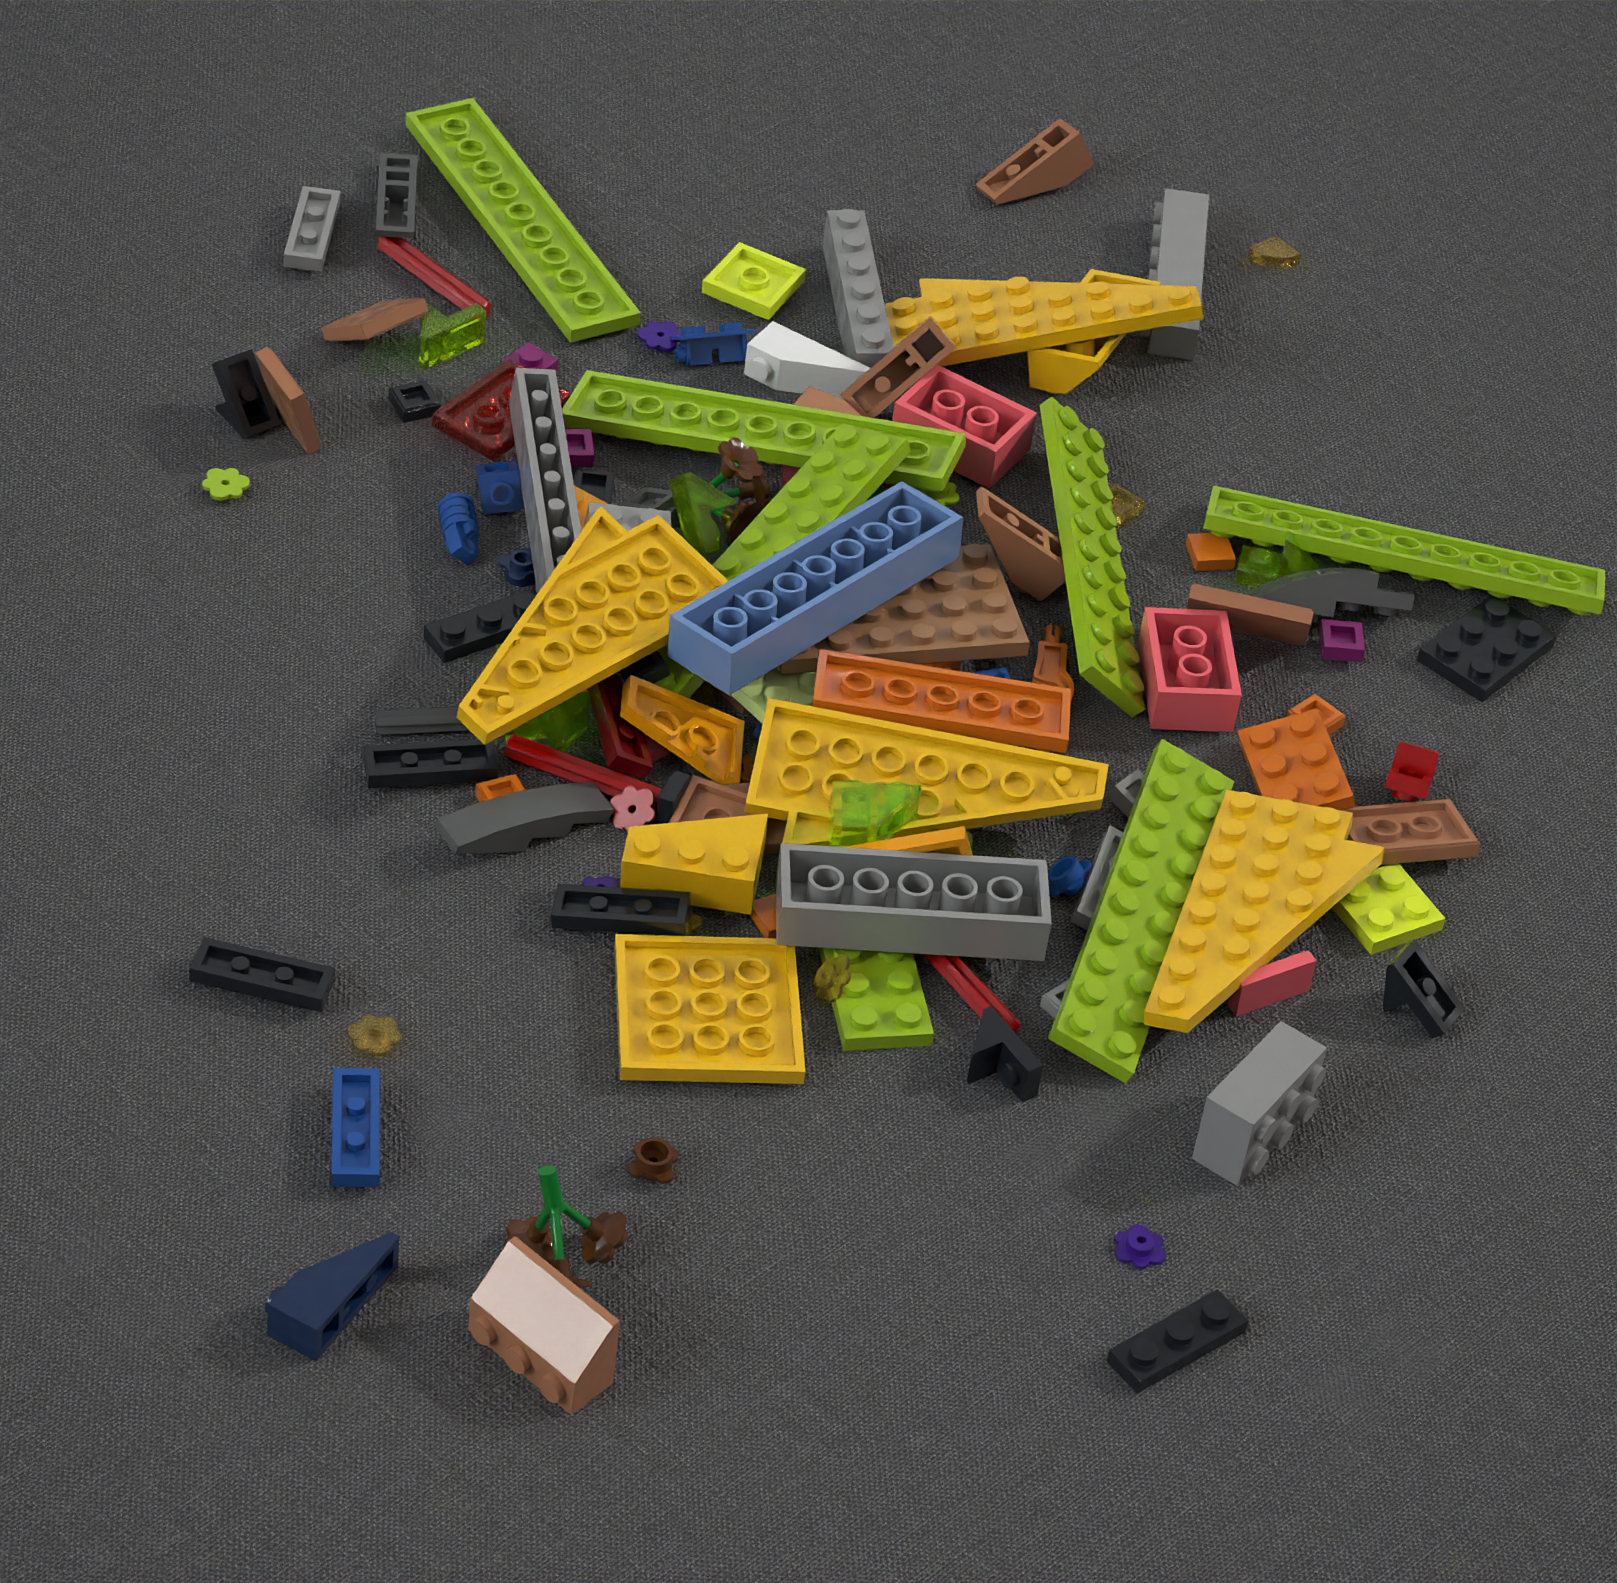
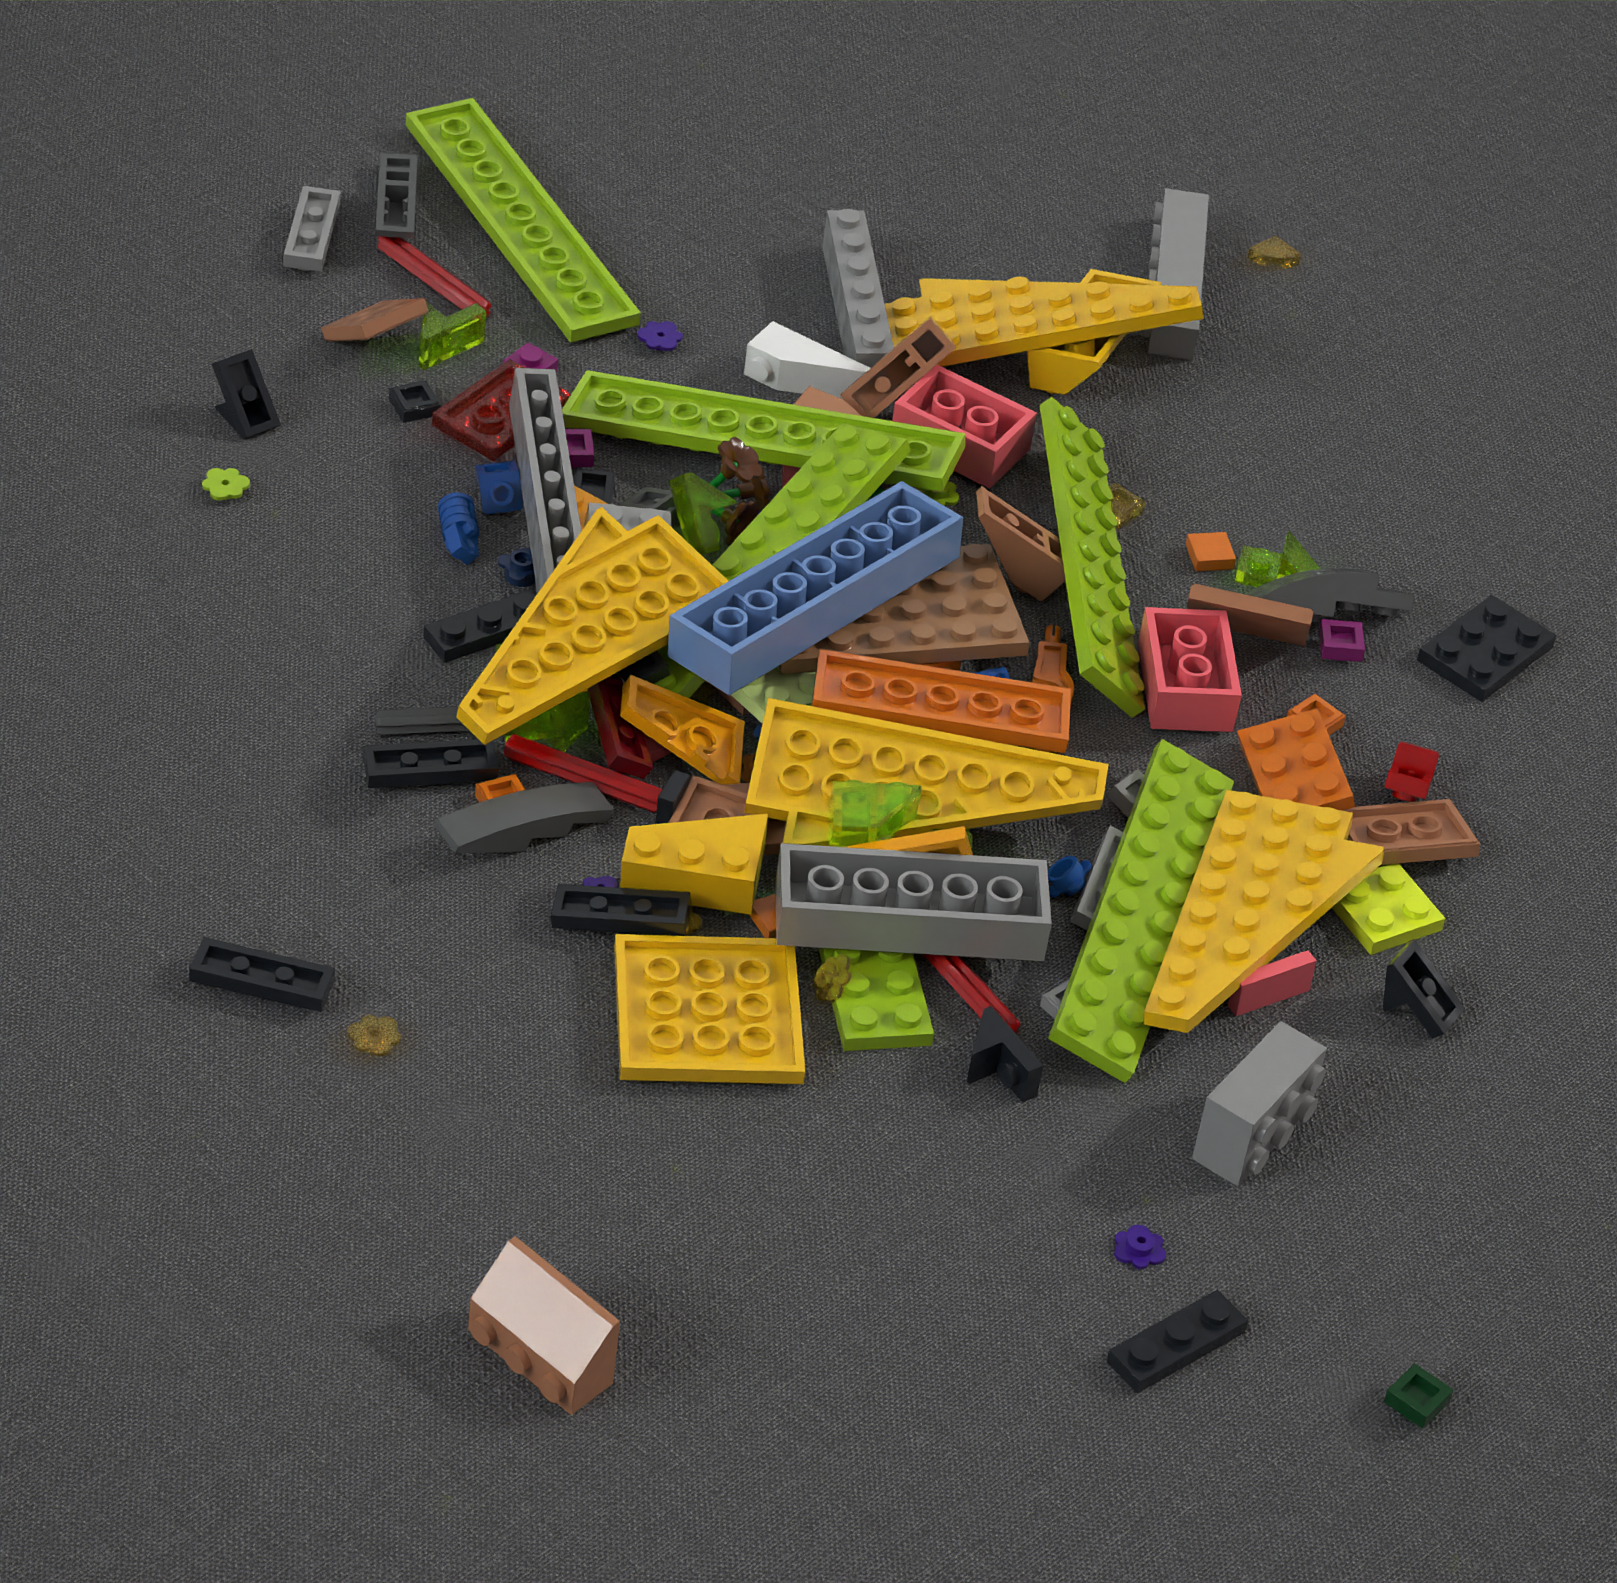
(288, 400): nougat tile -> none
(328, 1295): dark blue slope -> none
(355, 1127): blue plate -> none
(599, 1236): reddish brown plant -> none
(626, 803): plant -> none
(653, 1160): reddish brown plate -> none
(697, 344): blue hinge -> none
(753, 281): neon yellow plate -> none
(1040, 166): nougat slope -> none
(1407, 550): lime plate -> none
(1418, 1395): none -> dark green plate

